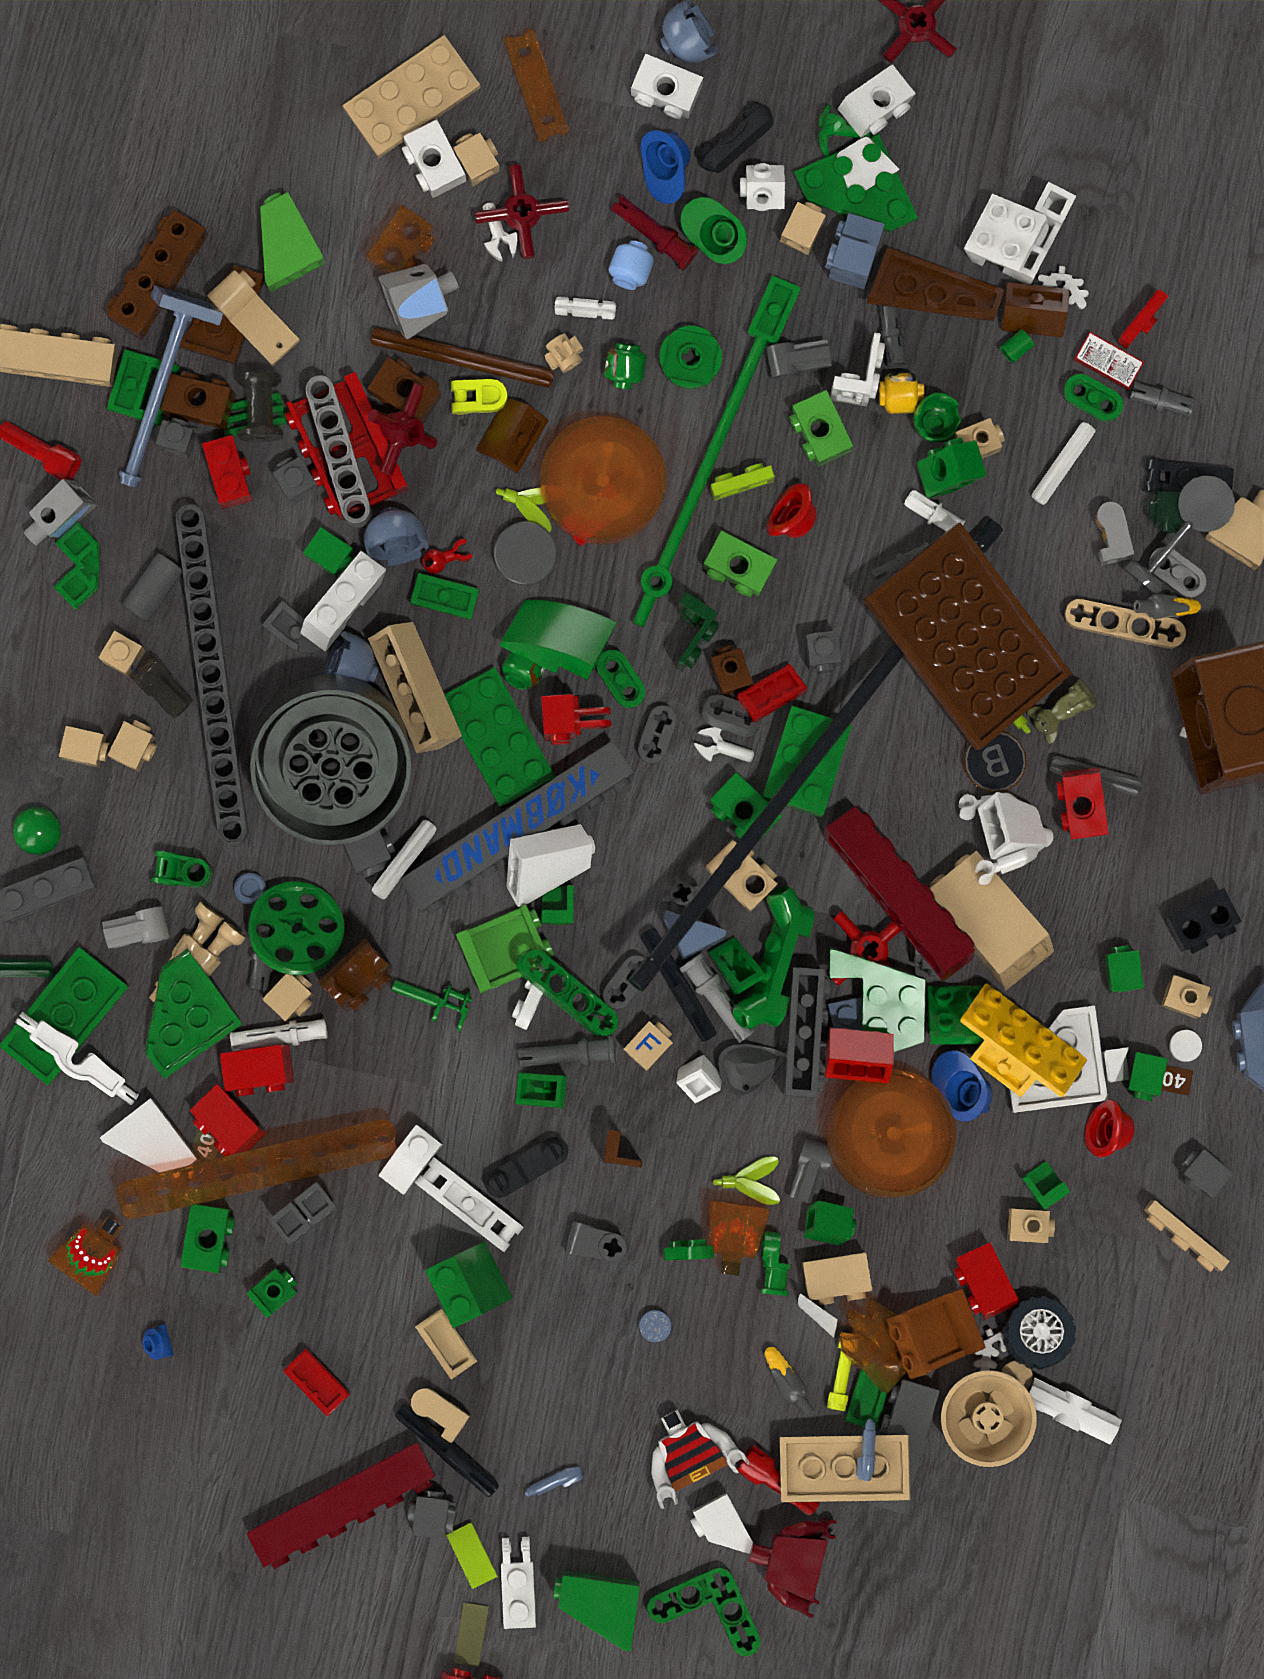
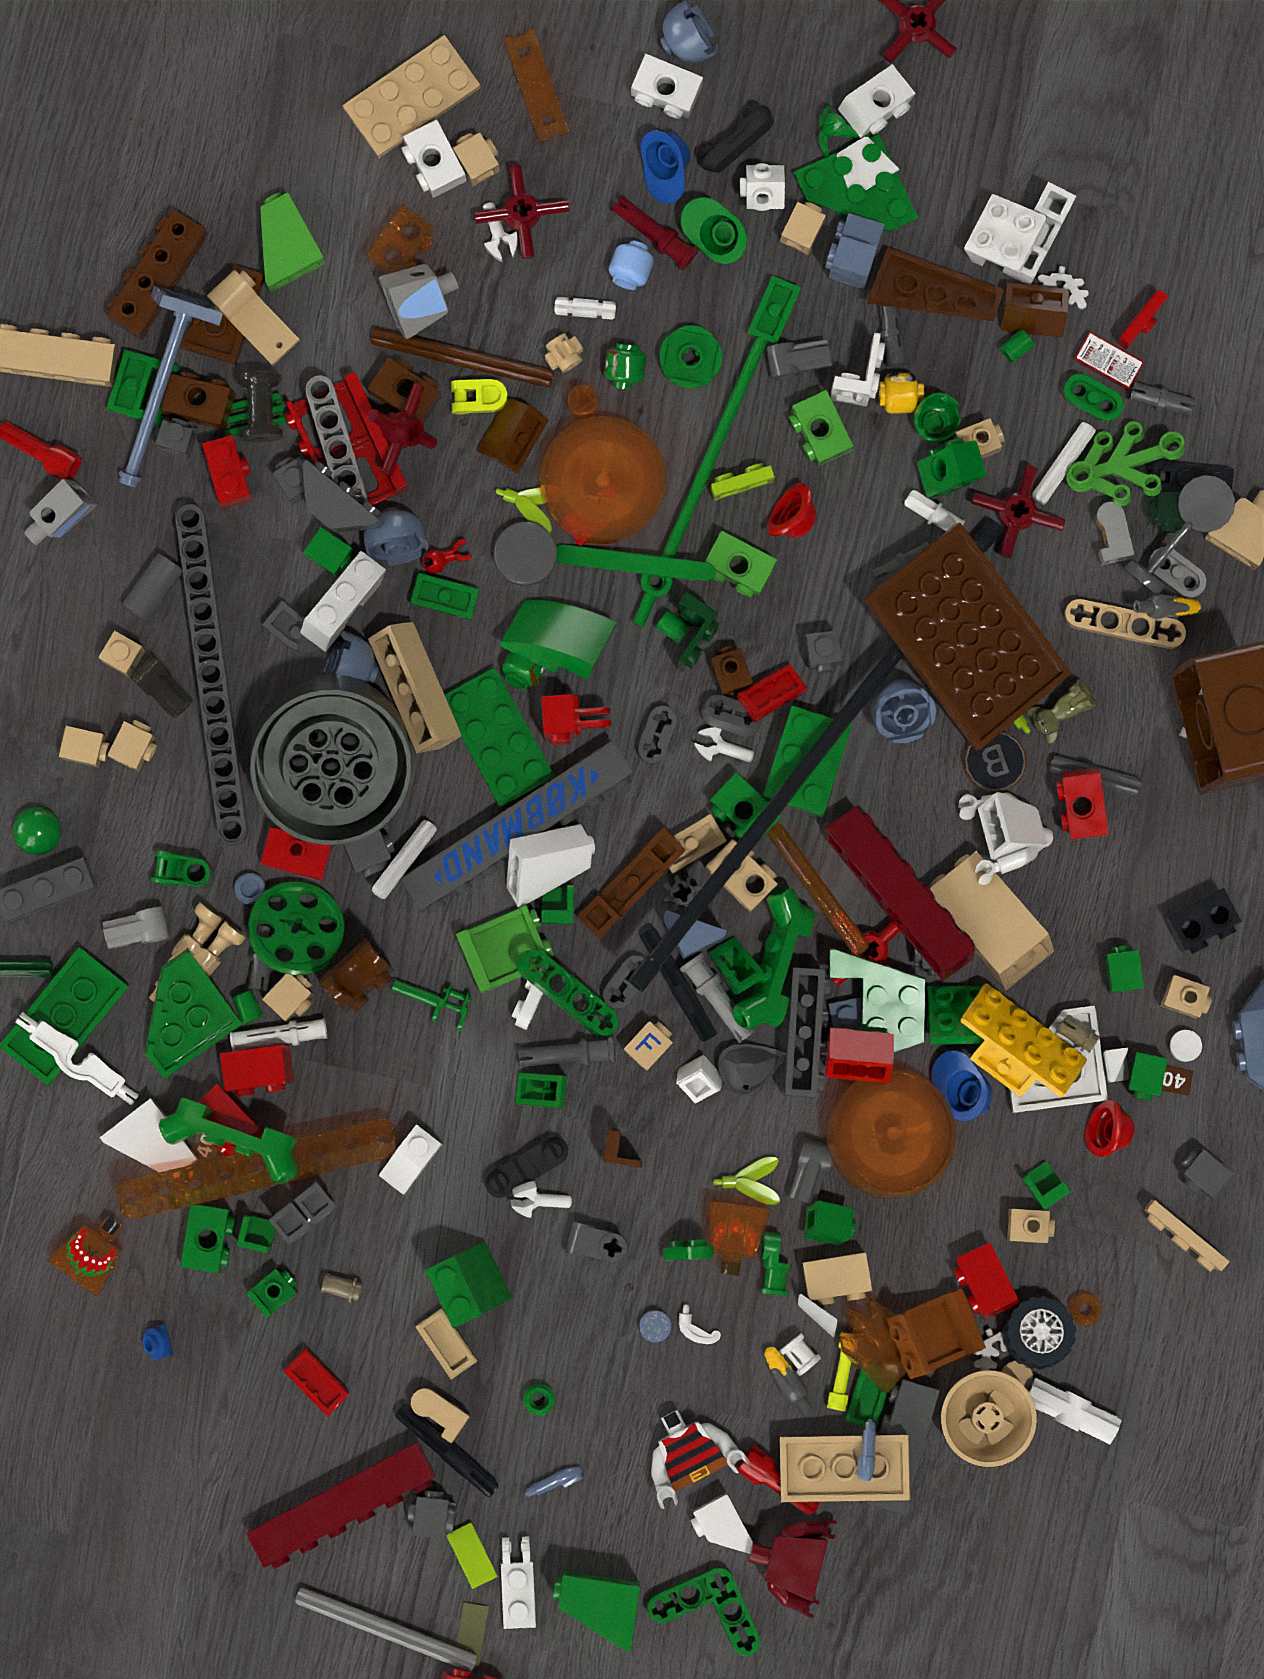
(83, 579): green tile -> none
(195, 1118): none -> green plate
(247, 1007): none -> green hinge
(256, 1234): none -> green panel
(295, 855): none -> red brick
(335, 503): none -> dark grey slope
(342, 1287): none -> dark tan pin
(386, 1629): none -> light grey axle
(468, 1204): white plate -> none
(533, 1408): none -> green plate
(536, 1199): none -> white bar
(582, 407): none -> clear orange wheel
(620, 680): green plate -> none
(632, 883): none -> reddish brown slope
(635, 563): none -> green piece
(673, 627): none -> green hinge
(693, 1332): none -> white piece
(698, 840): none -> tan plate
(800, 1354): none -> white bush
(818, 889): none -> clear orange axle
(902, 710): none -> sand blue cylinder
(1029, 506): none -> dark red bar
(1078, 1034): none -> dark tan pin
(1096, 1310): none -> clear orange plate
(1122, 464): none -> bright green plant

